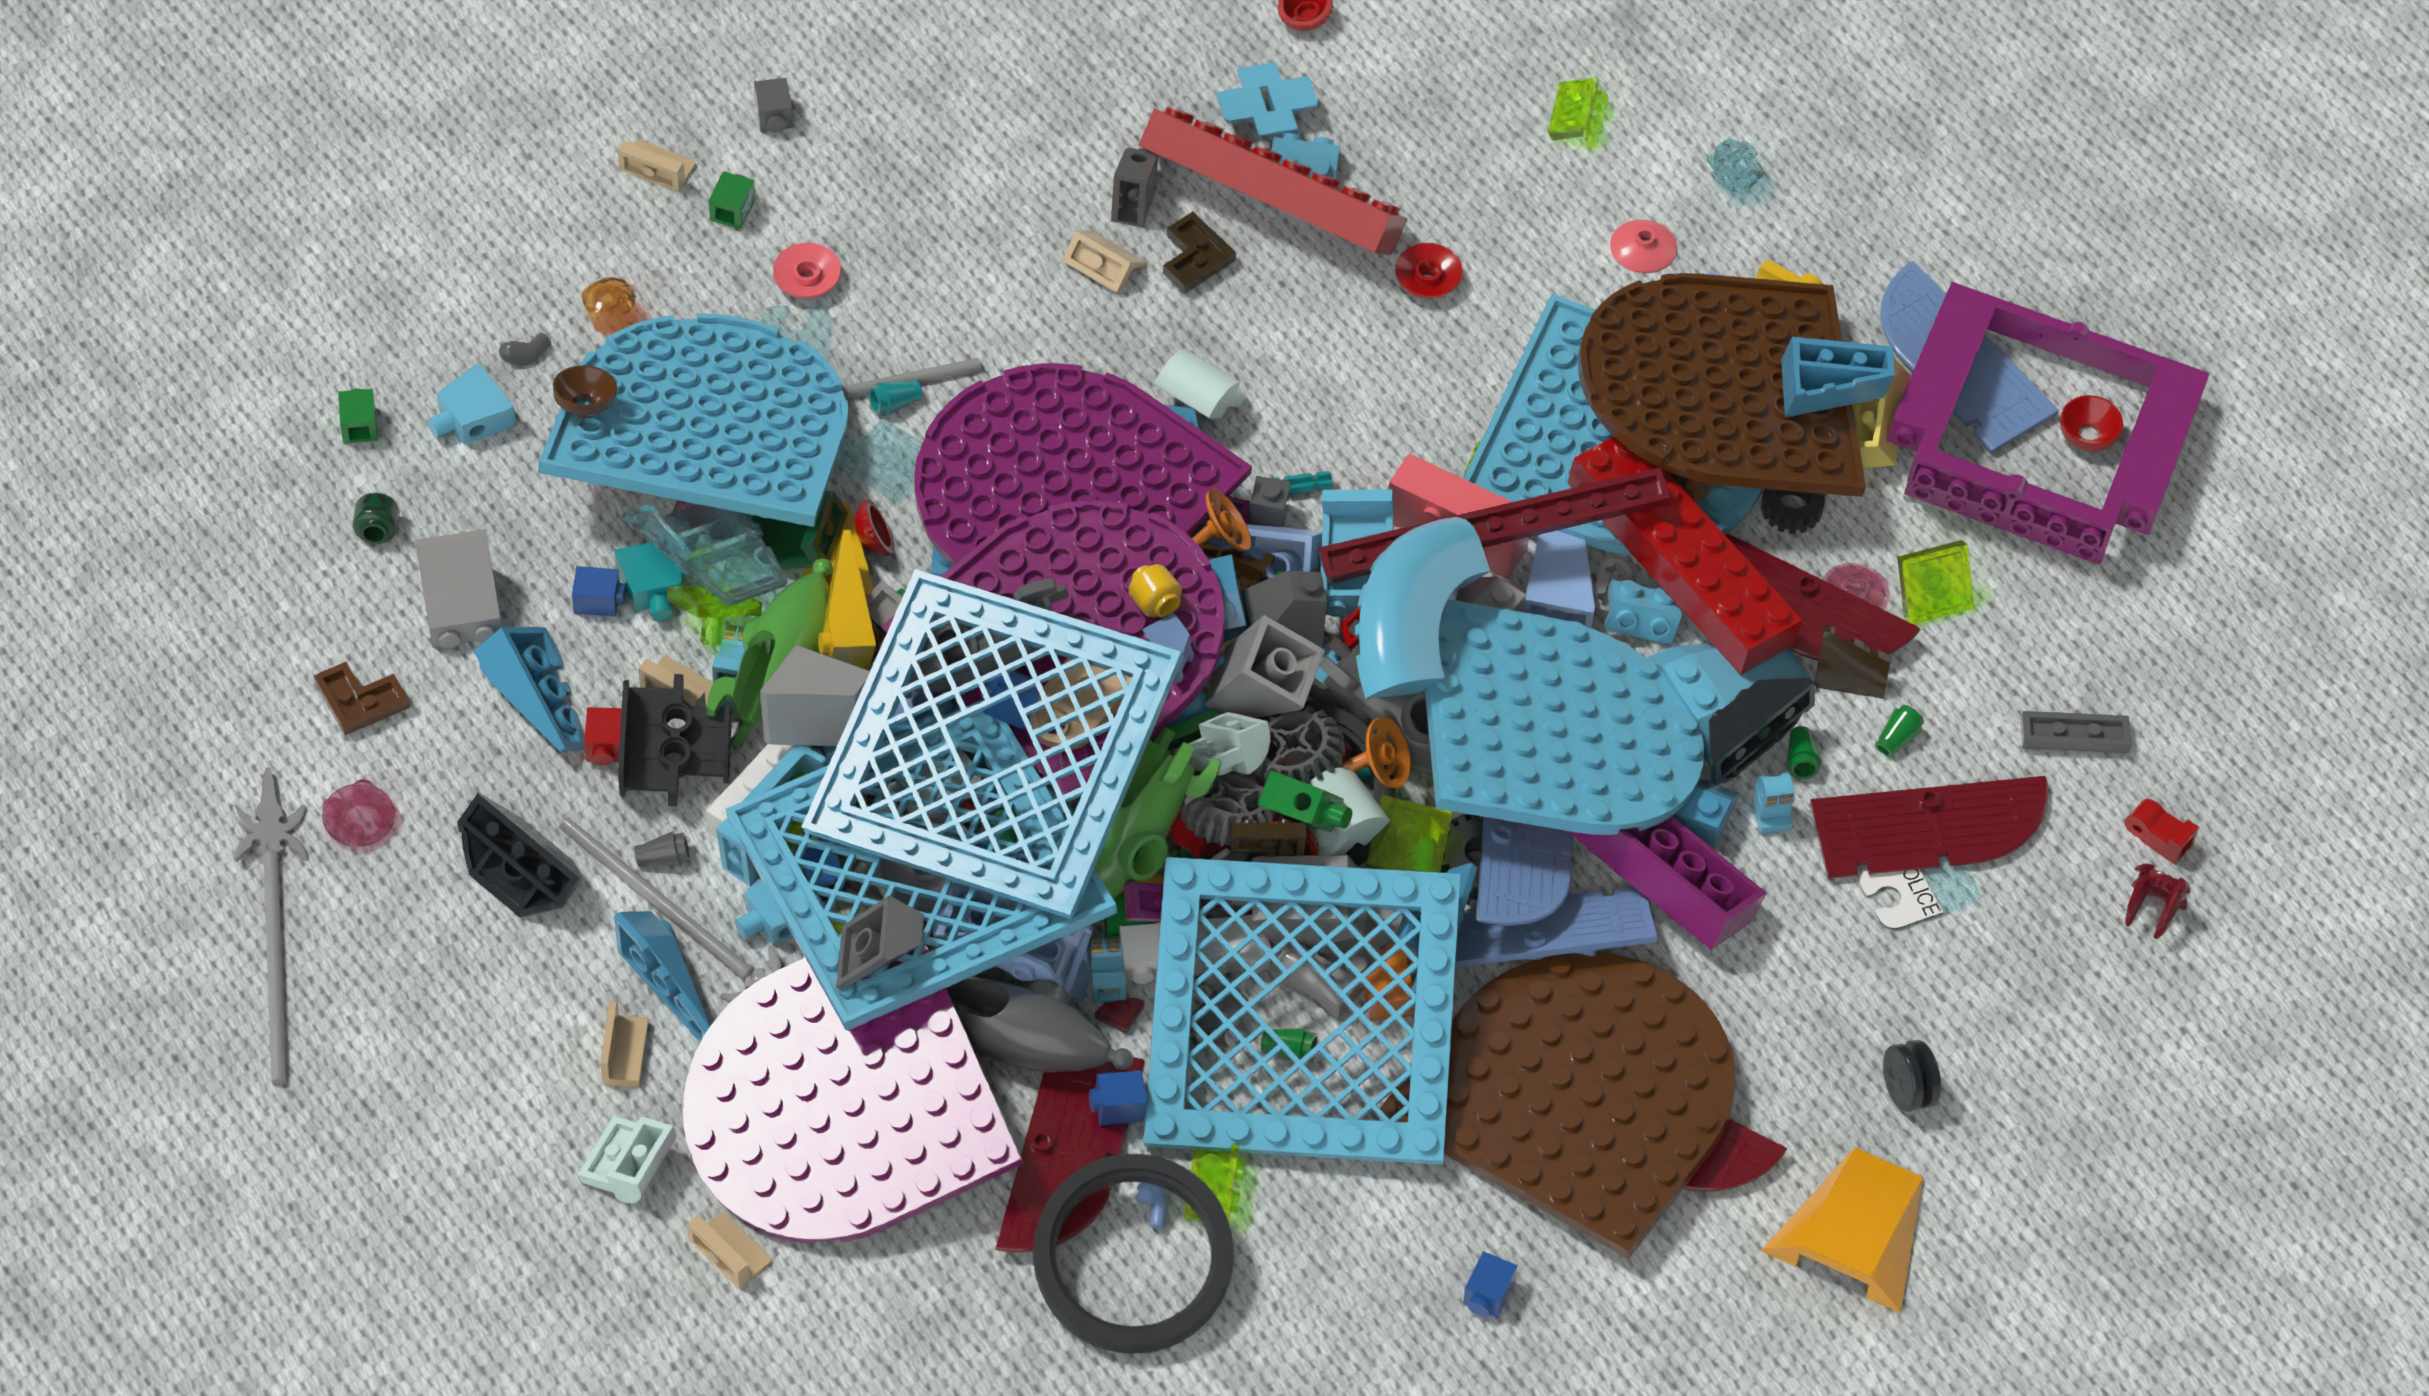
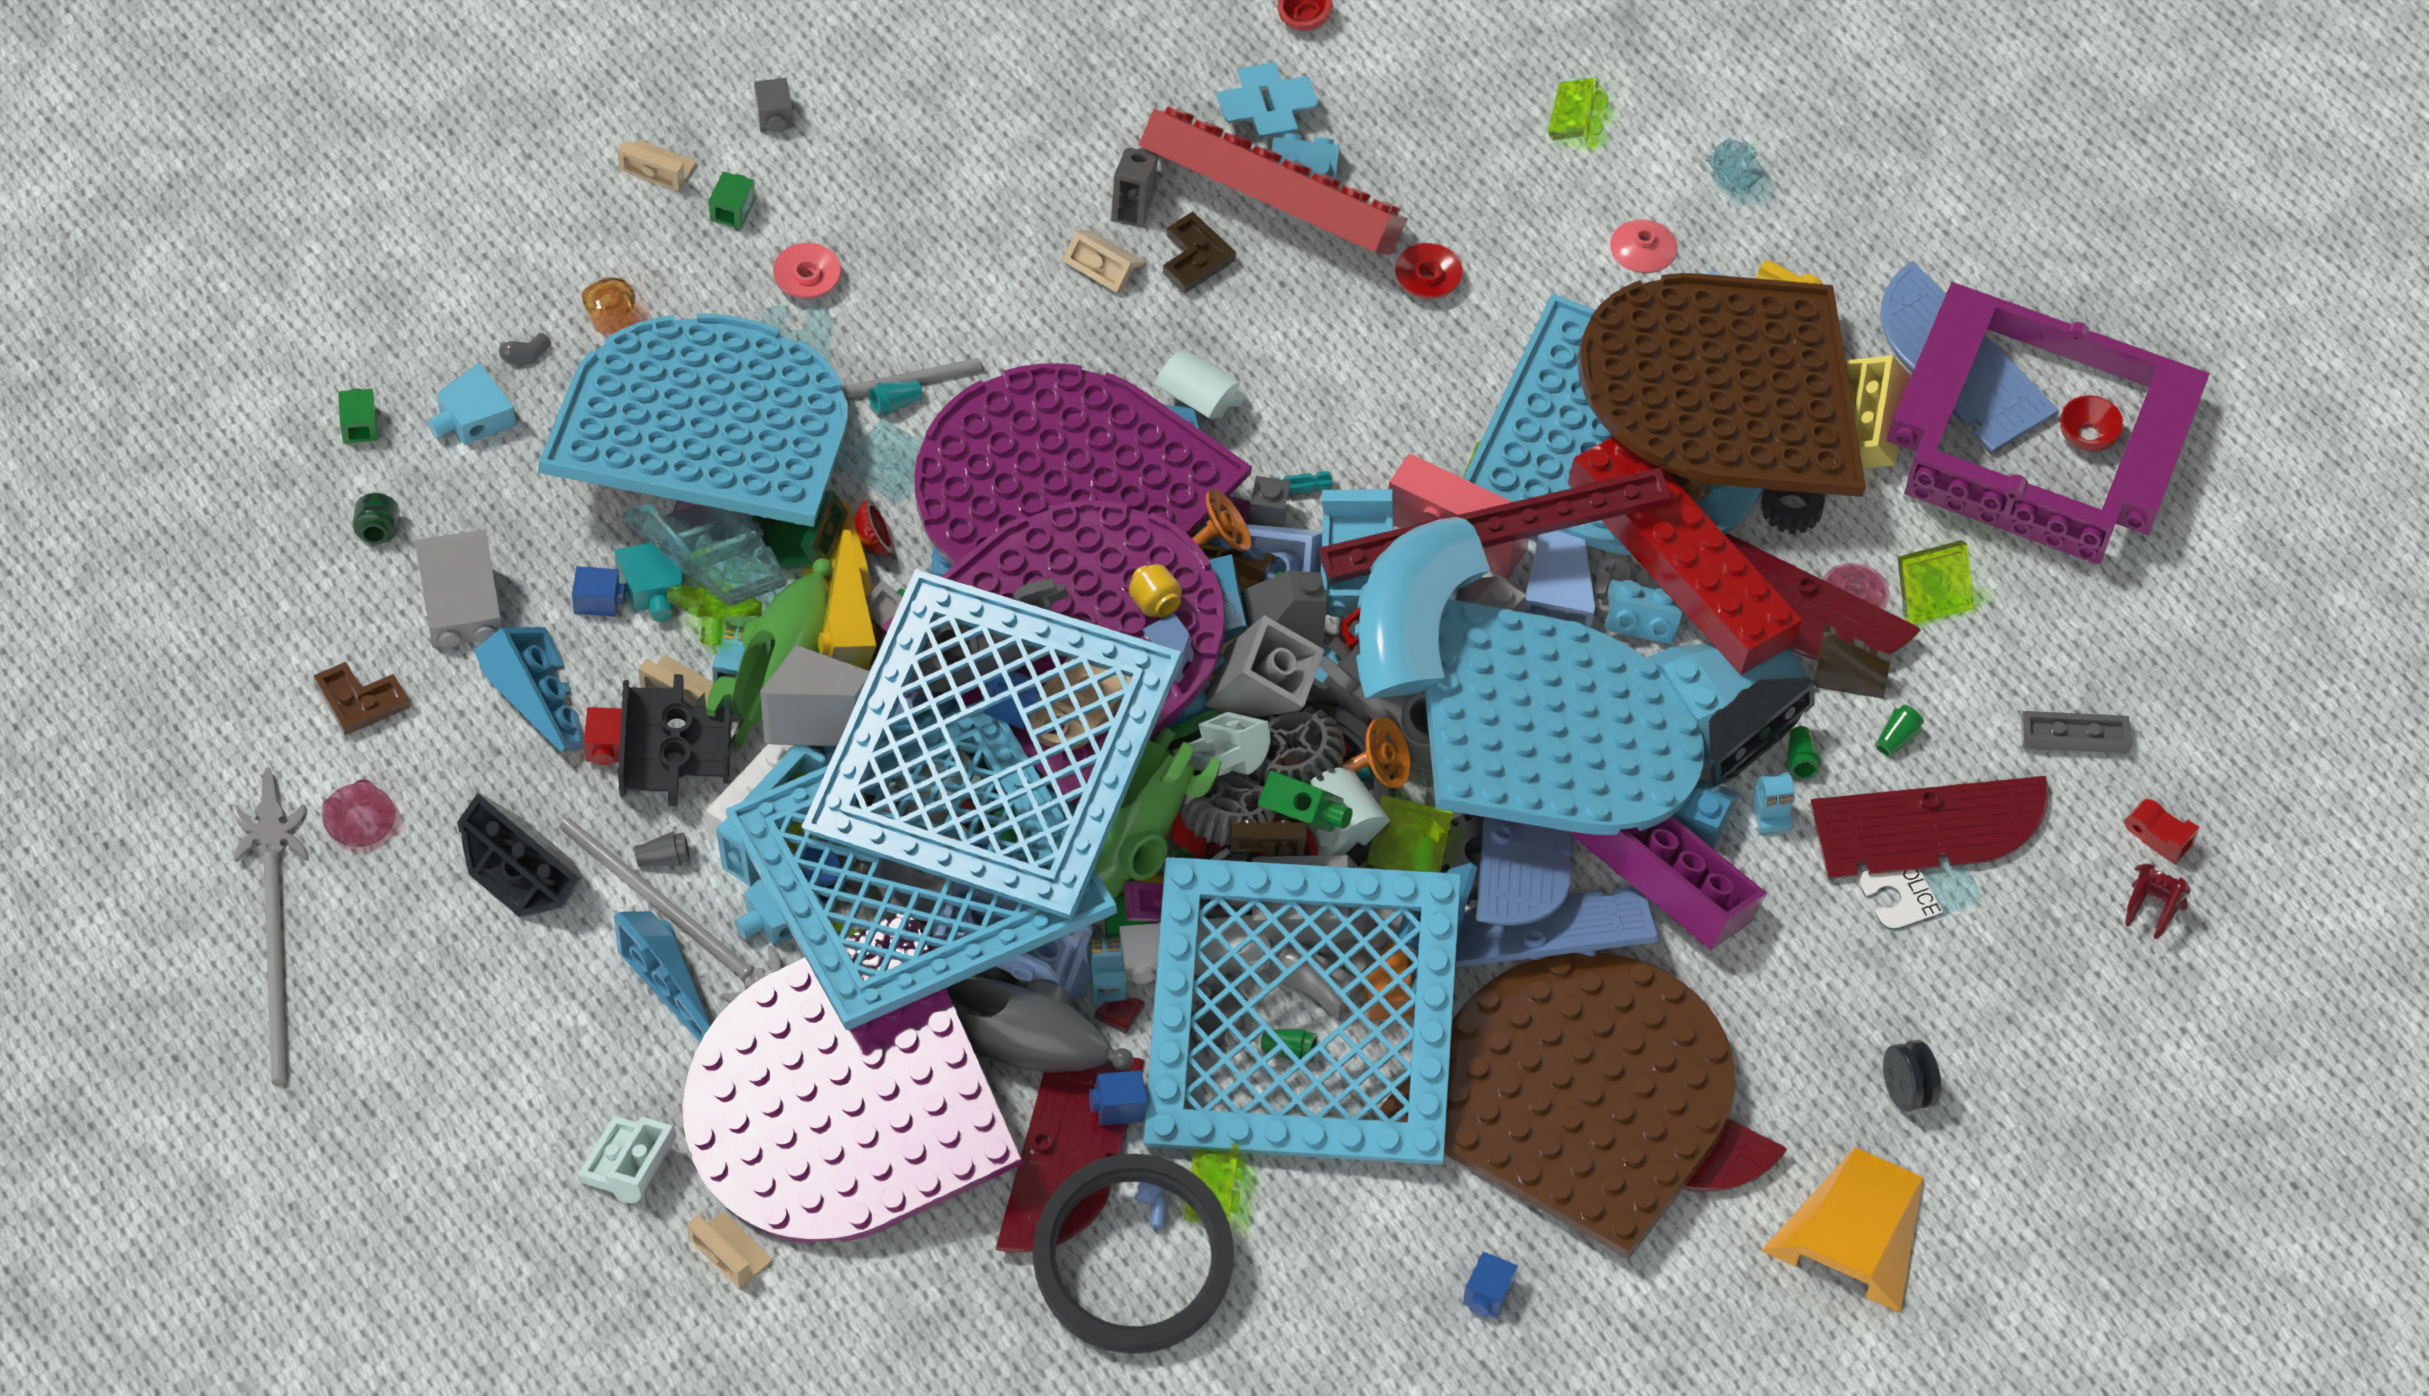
(584, 384): reddish brown piece -> none
(623, 1048): tan panel -> none
(877, 939): dark grey slope -> none
(1833, 374): dark azure wedge -> none

